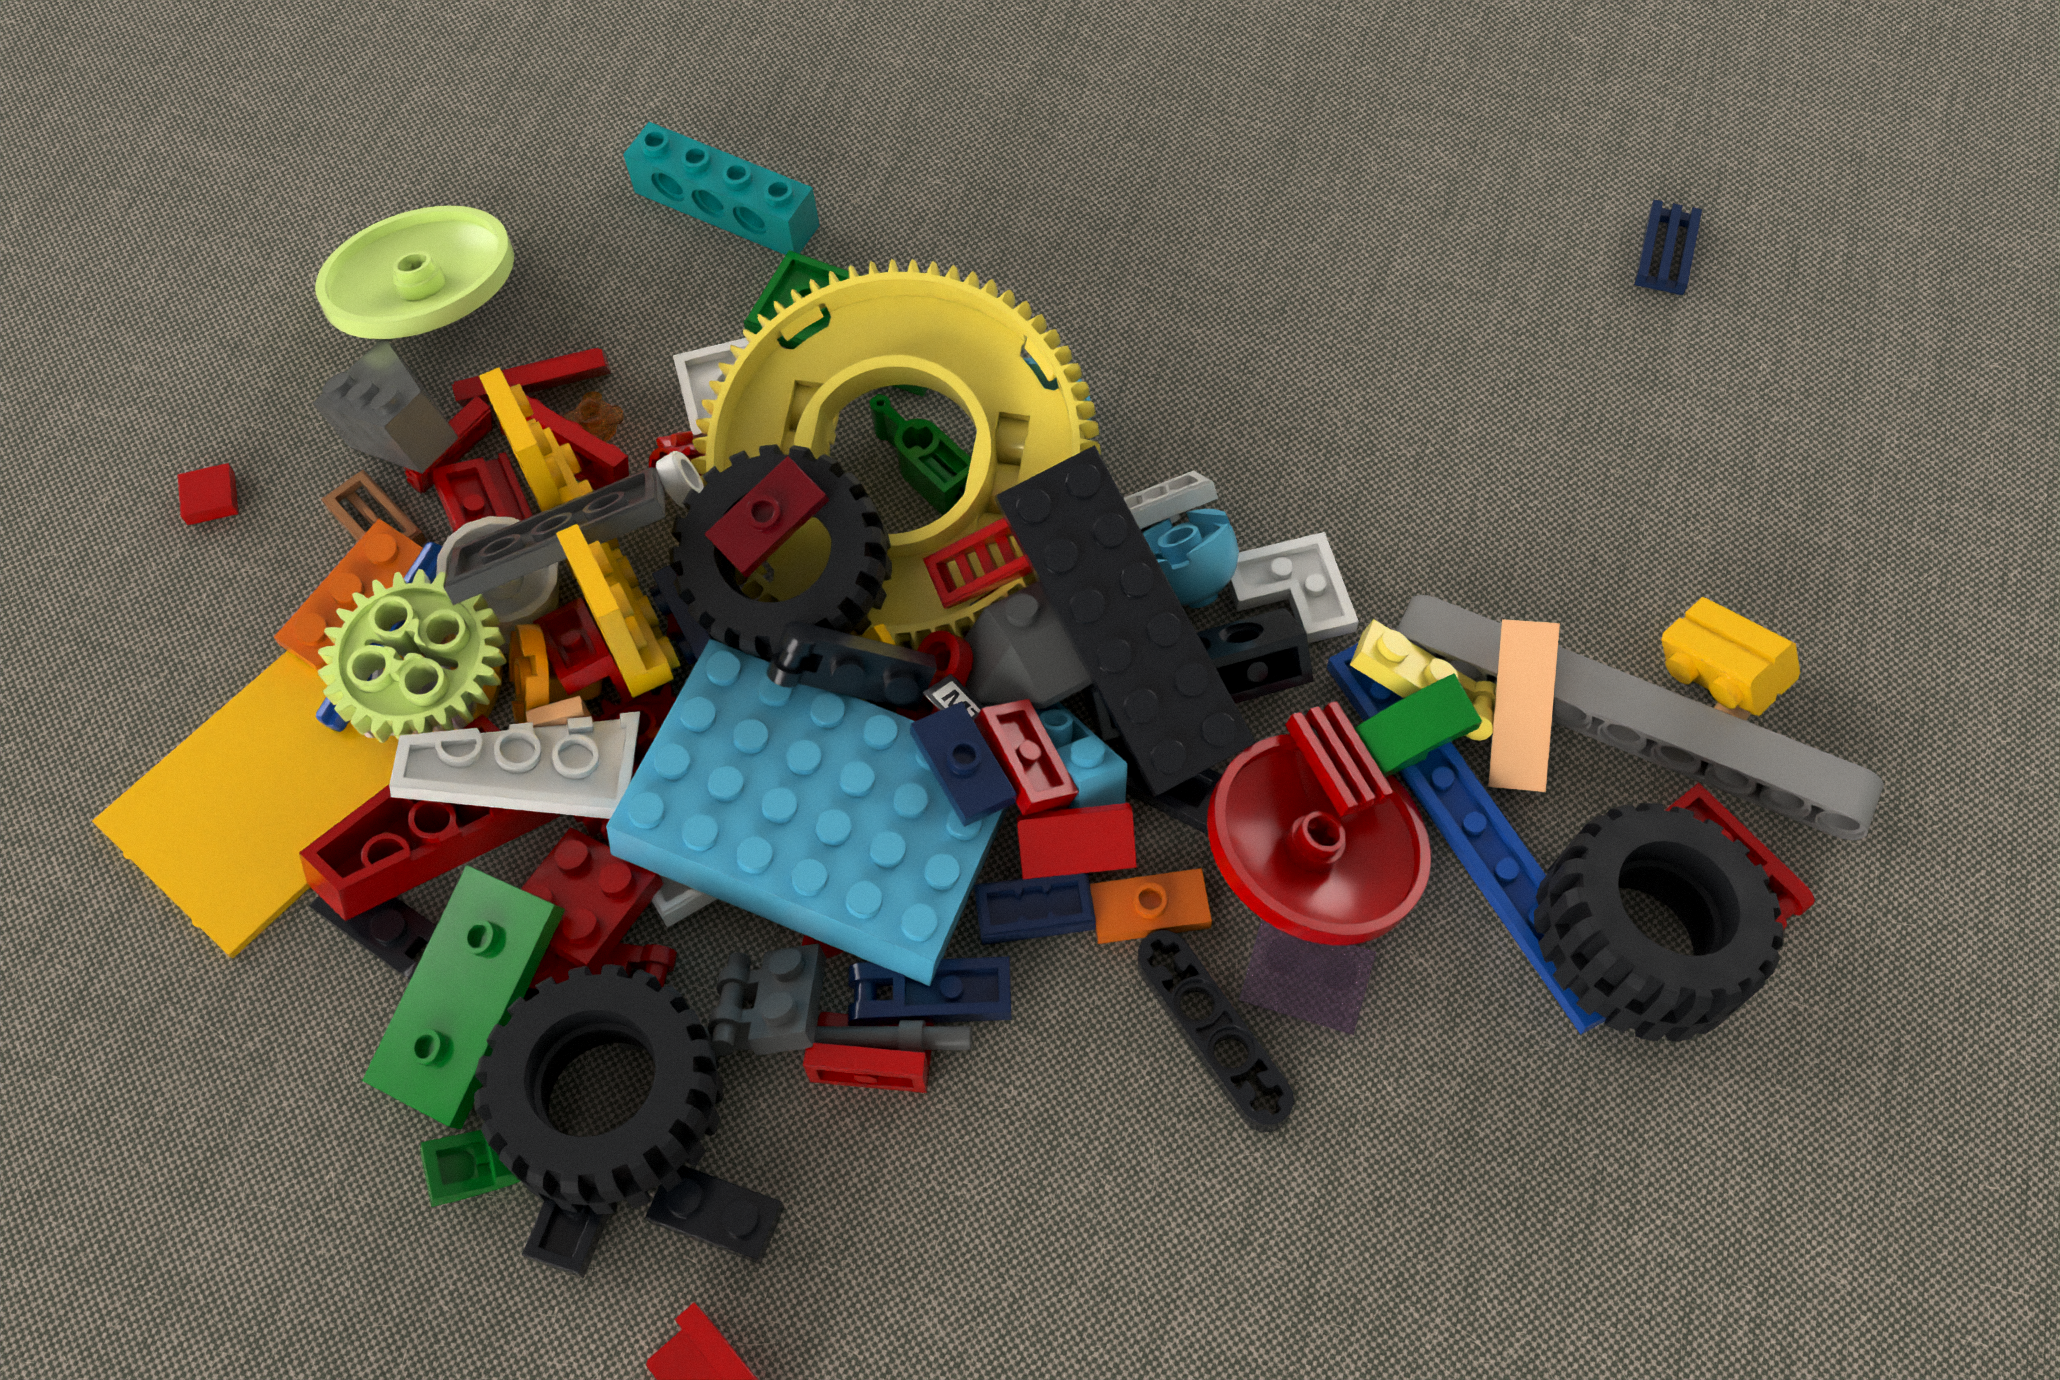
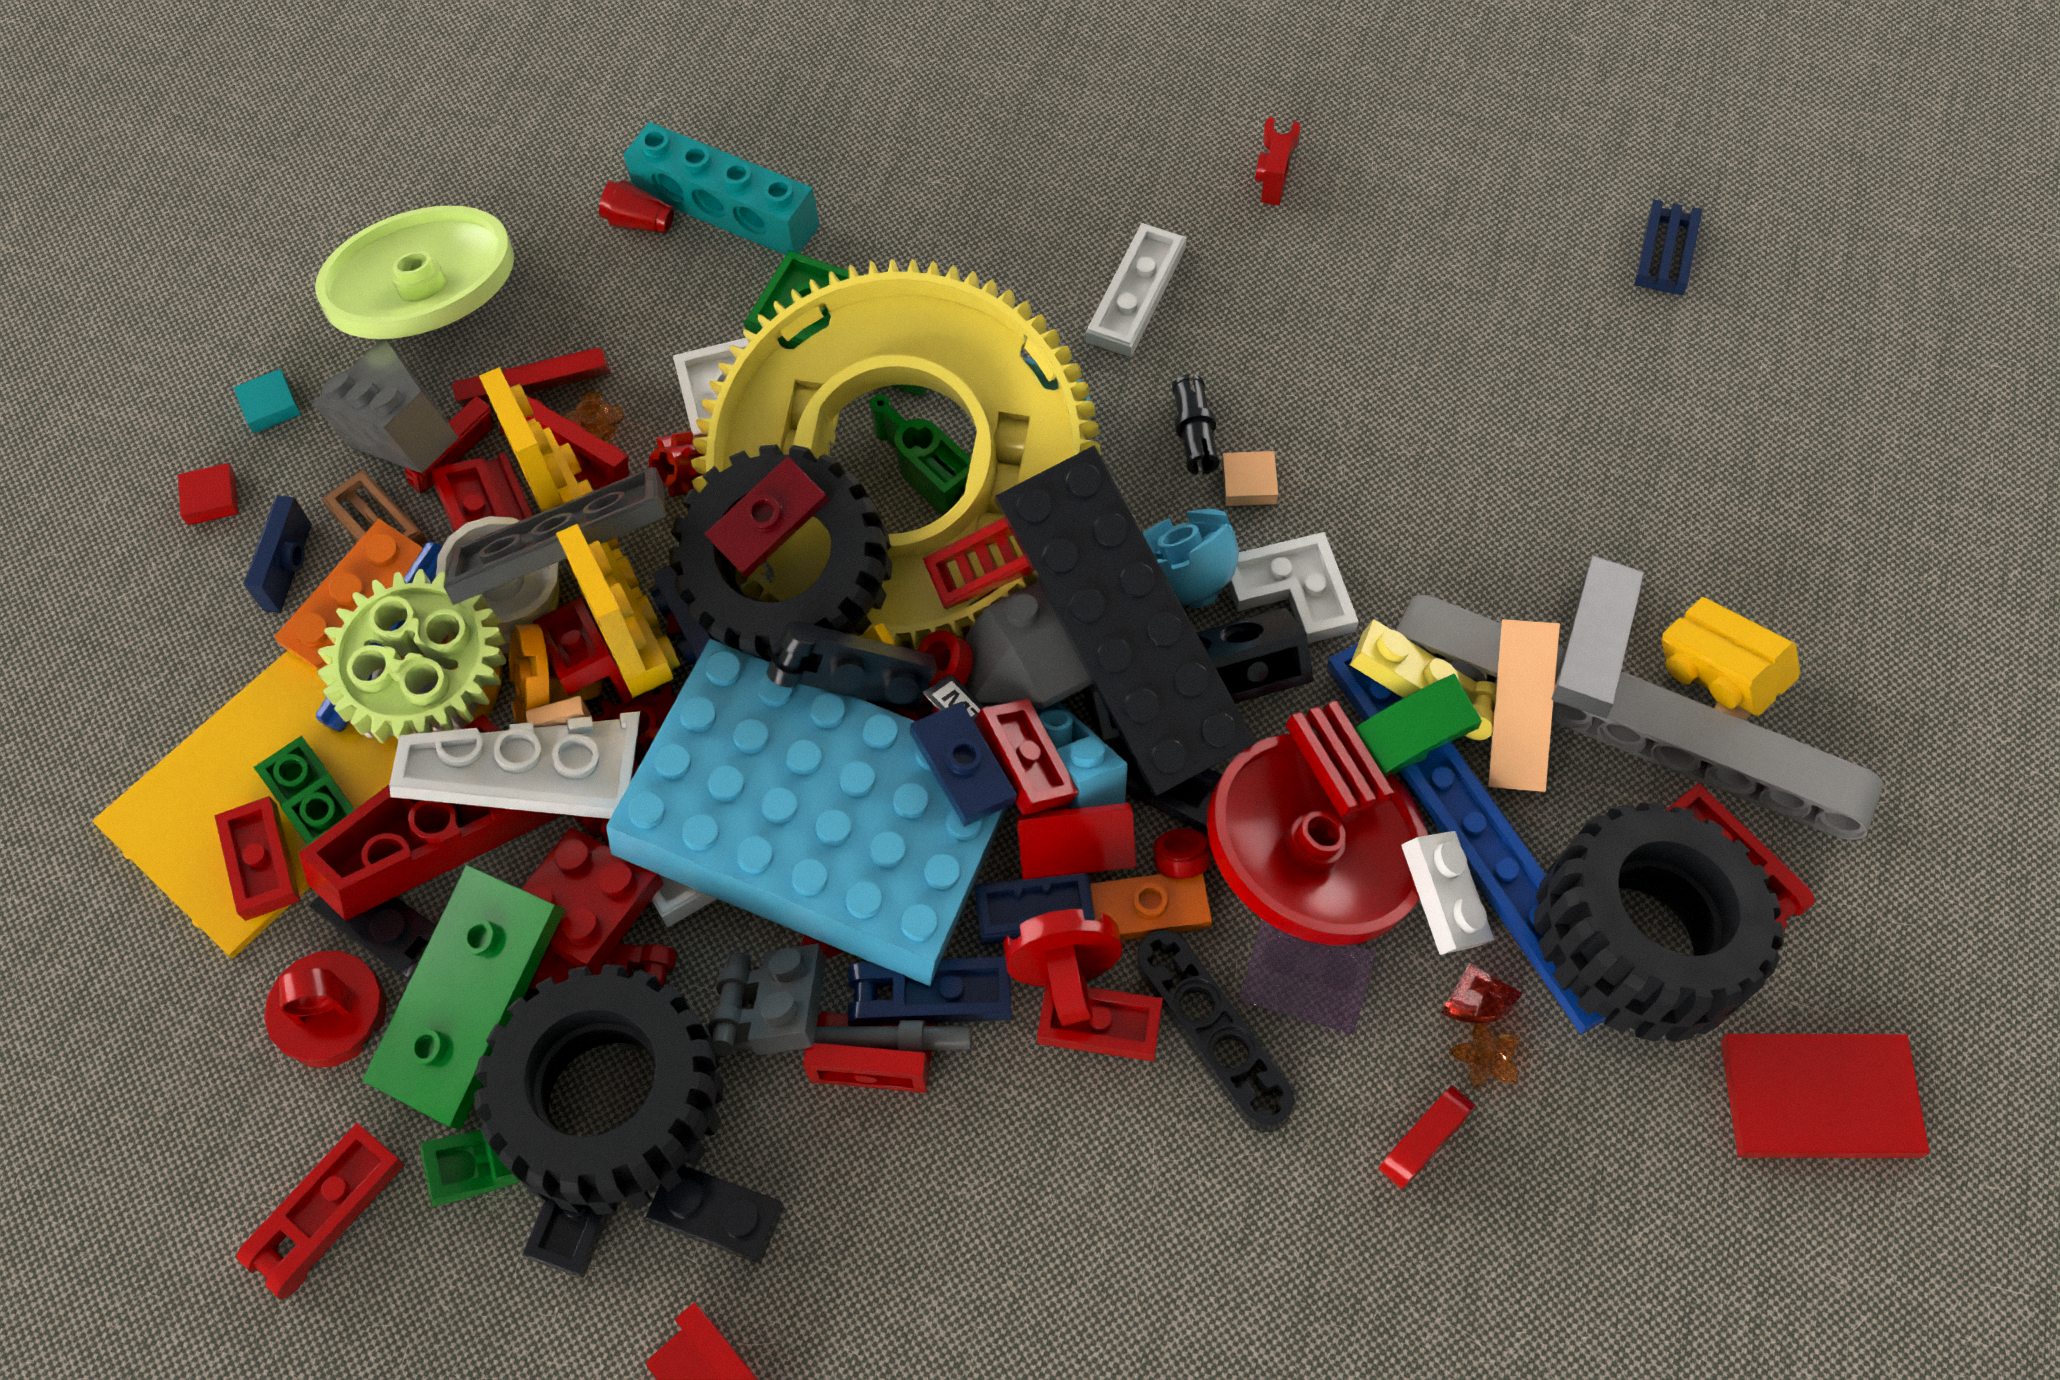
(257, 858): none -> red plate
(267, 401): none -> teal tile
(278, 554): none -> dark blue plate
(304, 789): none -> green slope
(319, 1210): none -> red plate
(325, 1008): none -> red tile
(634, 208): none -> red cone
(678, 476): white tile -> none
(1067, 953): none -> red tile
(1120, 1025): none -> red plate
(1135, 290): none -> white tile
(1170, 498): white plate -> none
(1182, 853): none -> red tile
(1195, 424): none -> black pin
(1250, 478): none -> light nougat tile
(1274, 166): none -> red plate
(1427, 1137): none -> red beam
(1447, 892): none -> white plate
(1480, 998): none -> clear red tile
(1488, 1056): none -> clear orange plant
(1598, 637): none -> tile
(1823, 1096): none -> red tile

